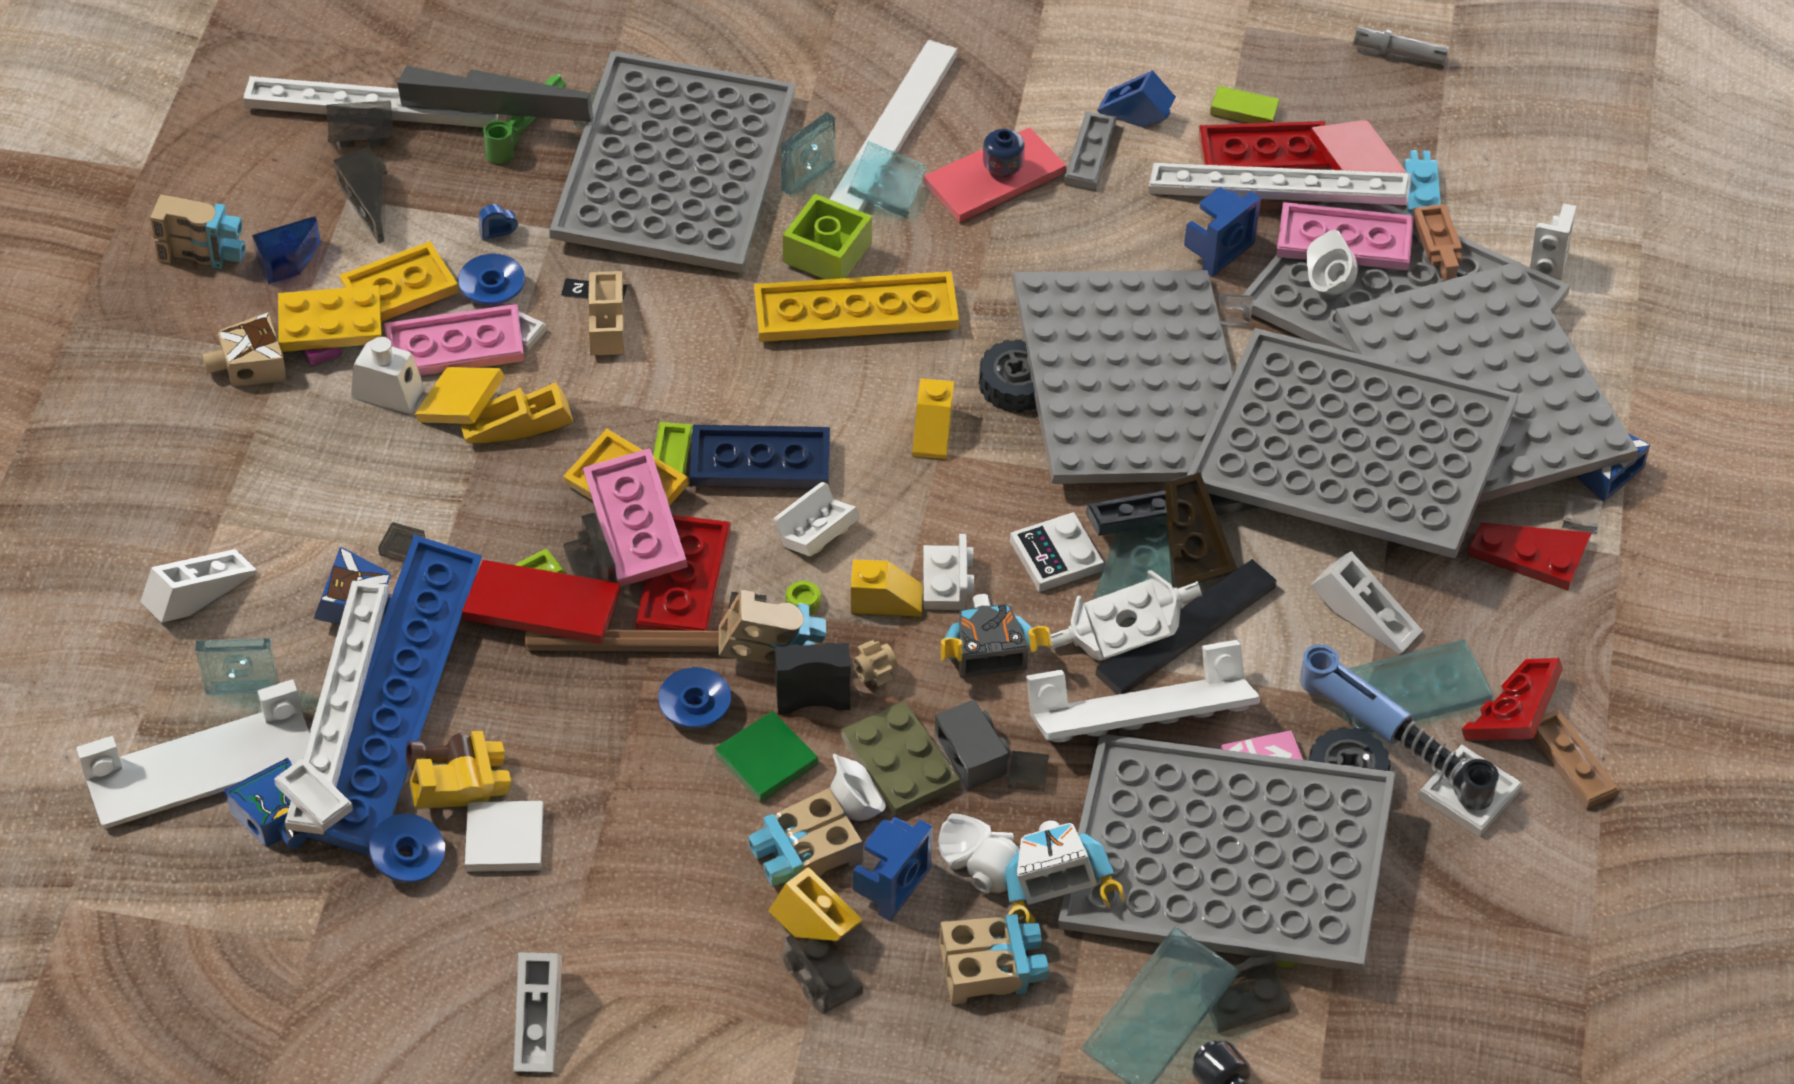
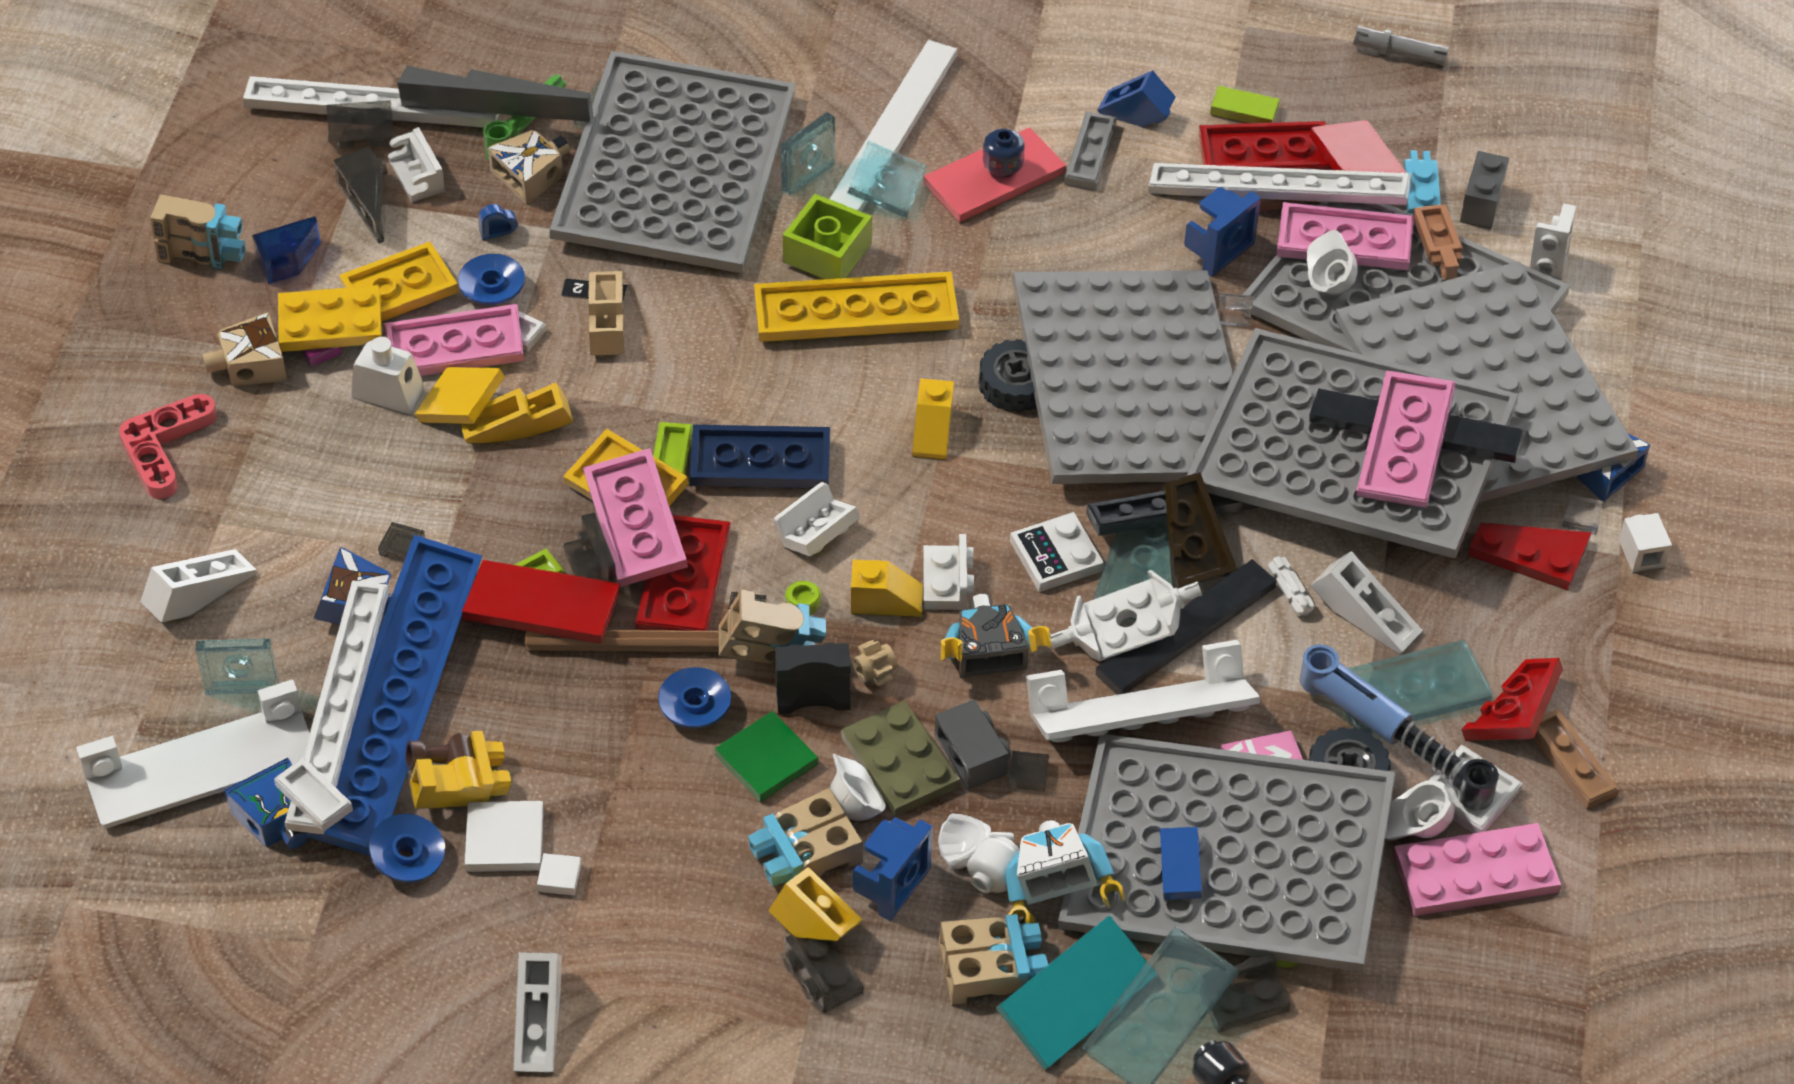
(149, 442): none -> coral beam
(416, 166): none -> white hinge
(528, 163): none -> tan torso
(559, 874): none -> white tile
(1073, 992): none -> teal tile
(1180, 863): none -> blue tile
(1291, 586): none -> white axle
(1406, 439): none -> bright pink tile
(1421, 811): none -> white piece
(1461, 433): none -> black tile
(1476, 869): none -> bright pink plate
(1484, 189): none -> dark grey brick
(1645, 542): none -> white brick

